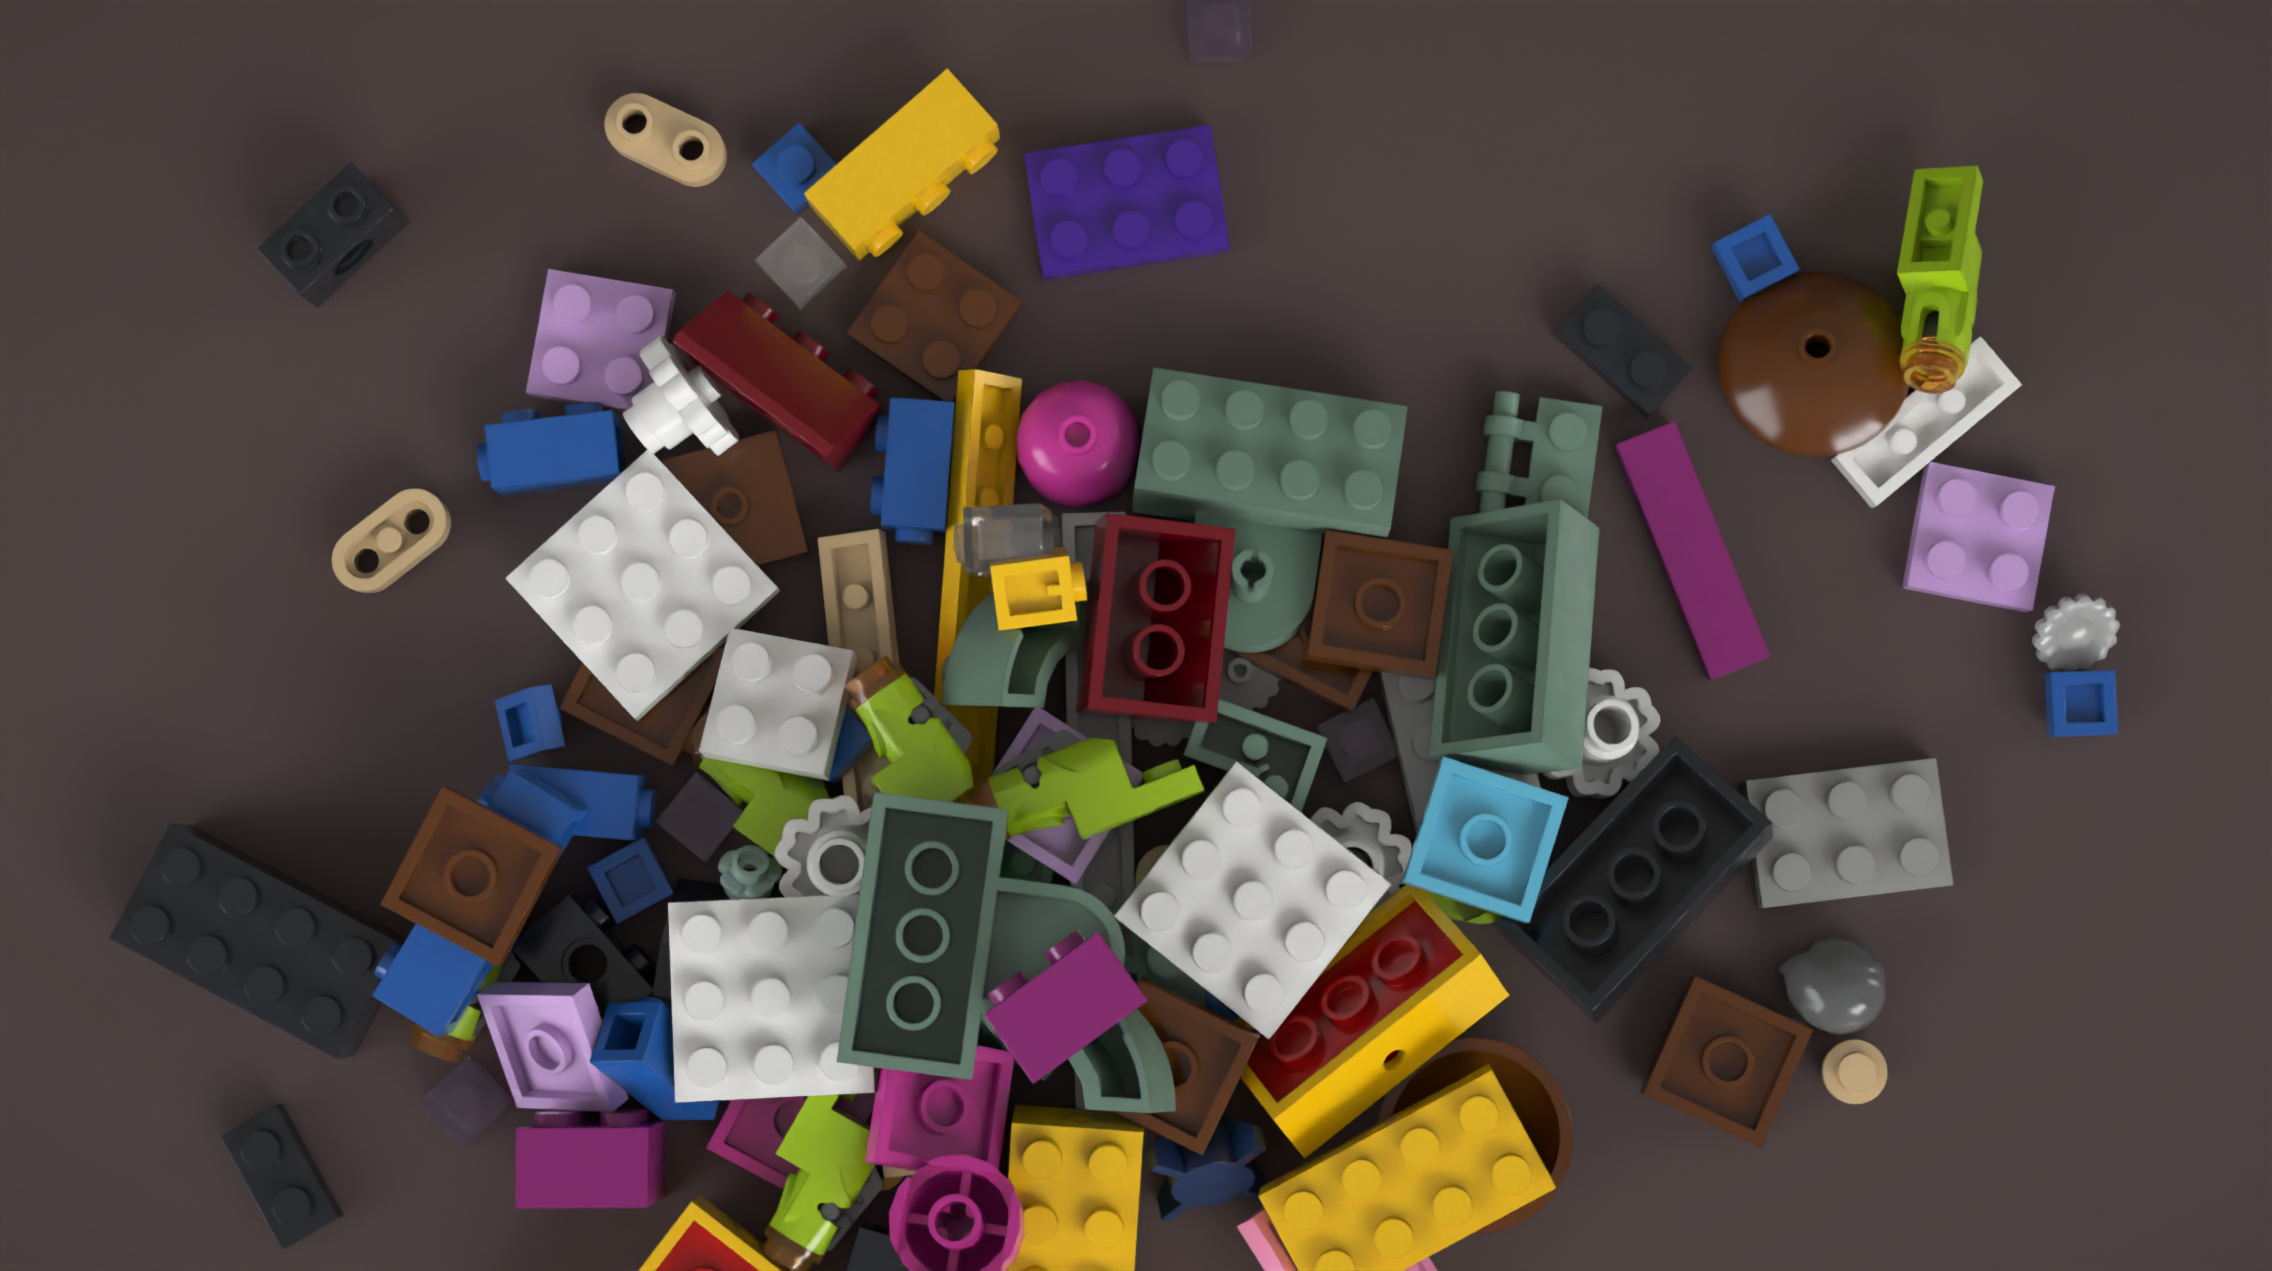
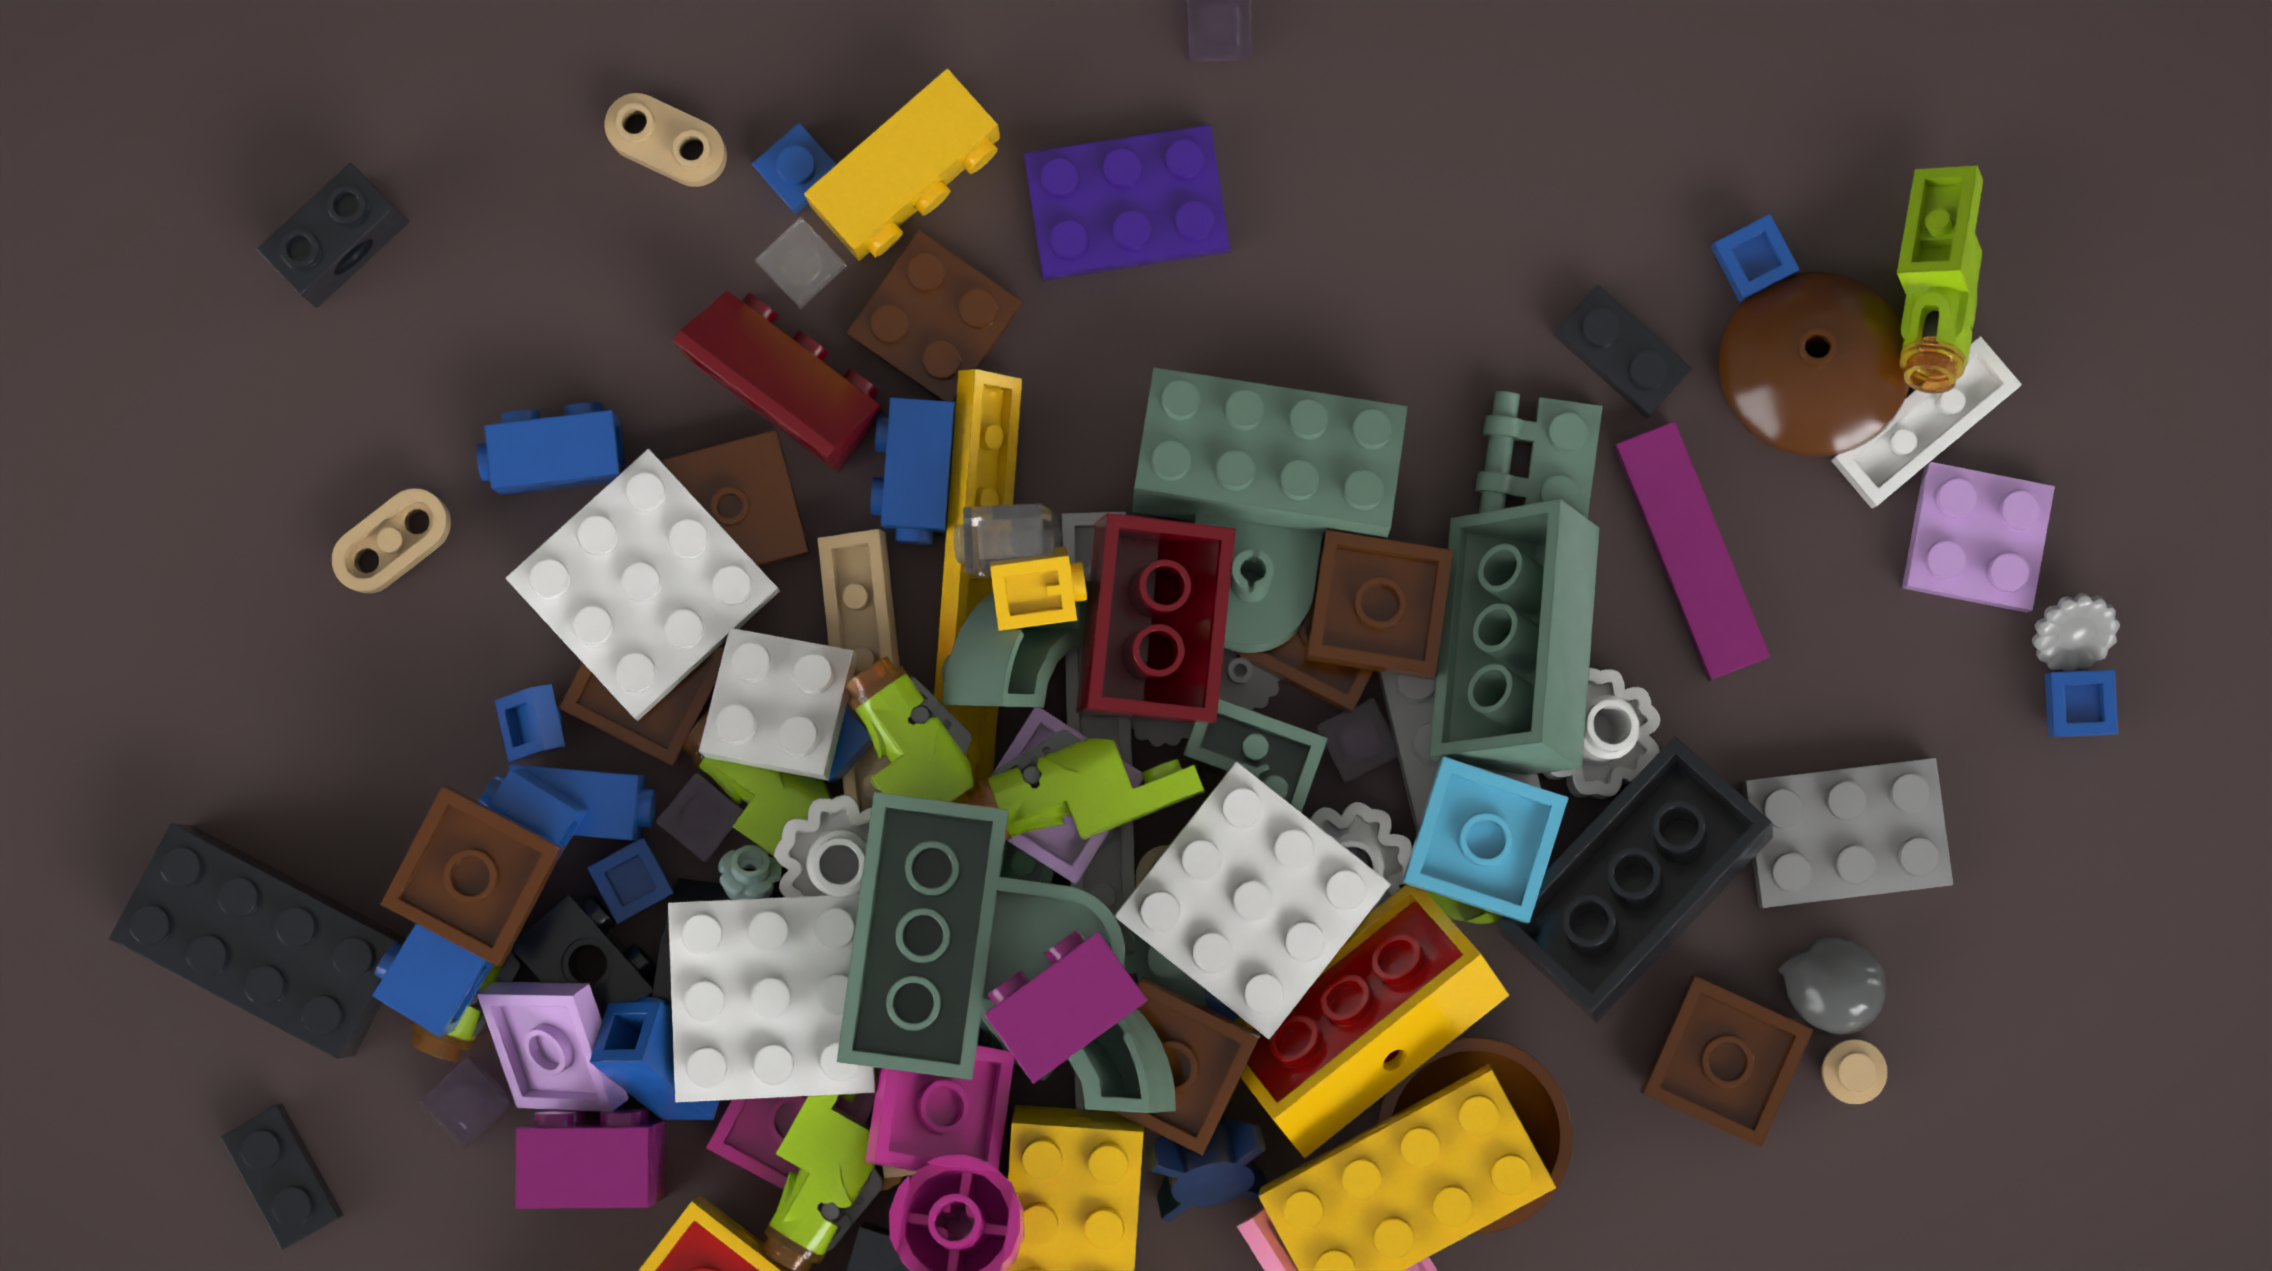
(594, 337): lavender plate -> none
(678, 403): white plant -> none
(1078, 443): dark pink cylinder -> none

